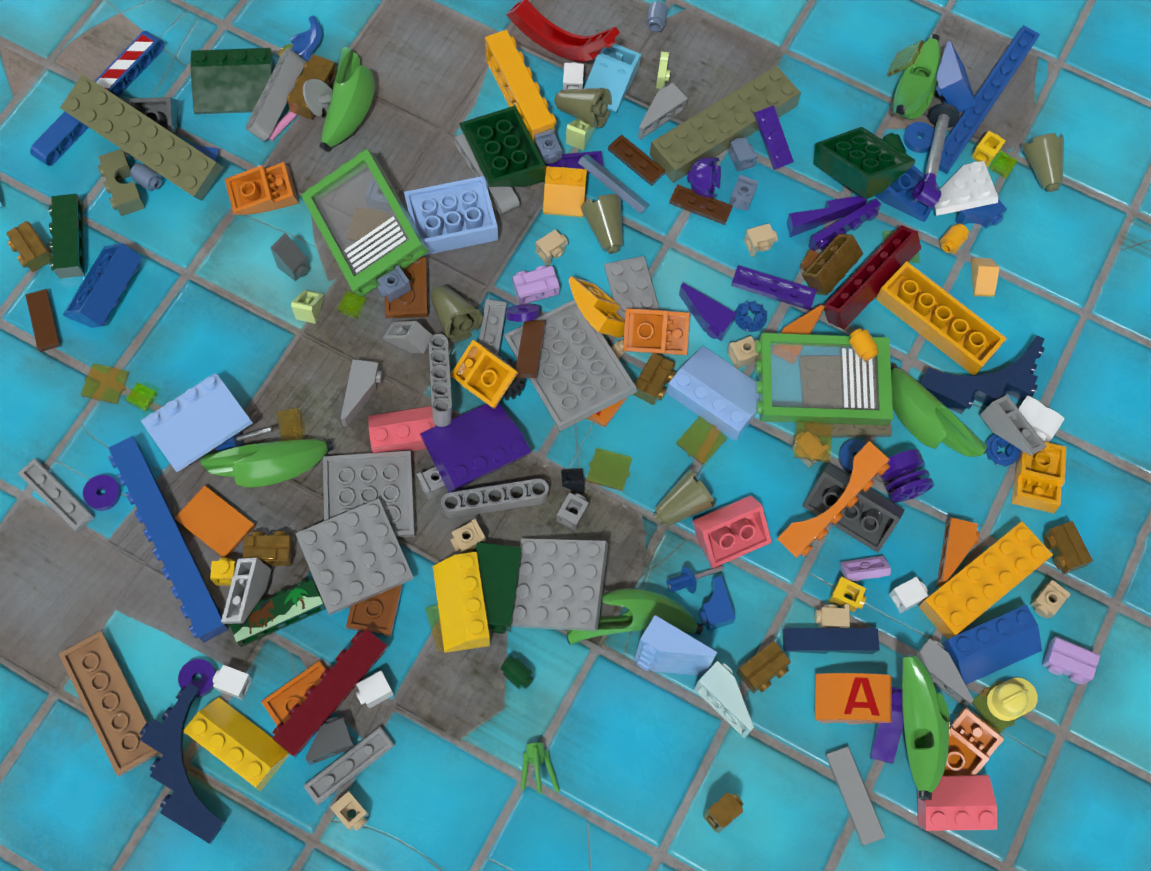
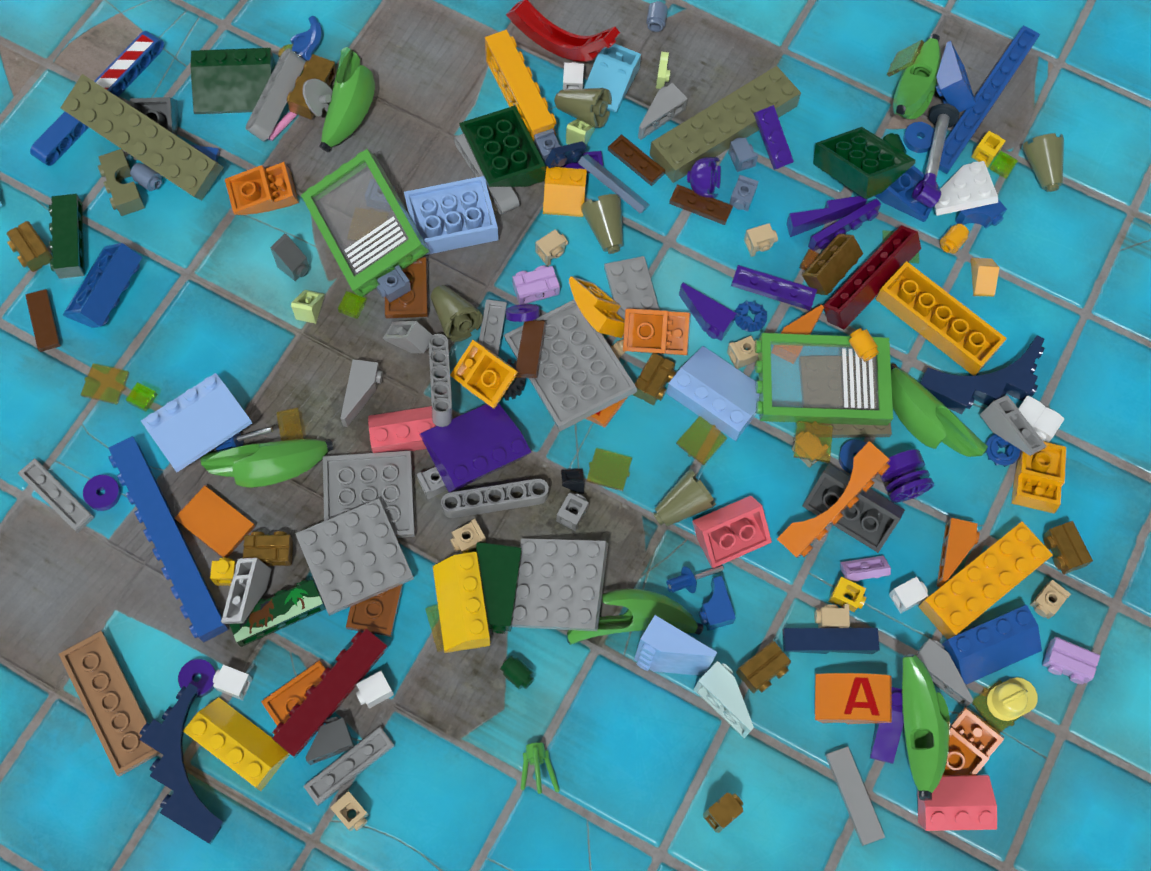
(565, 154): none -> dark blue plate

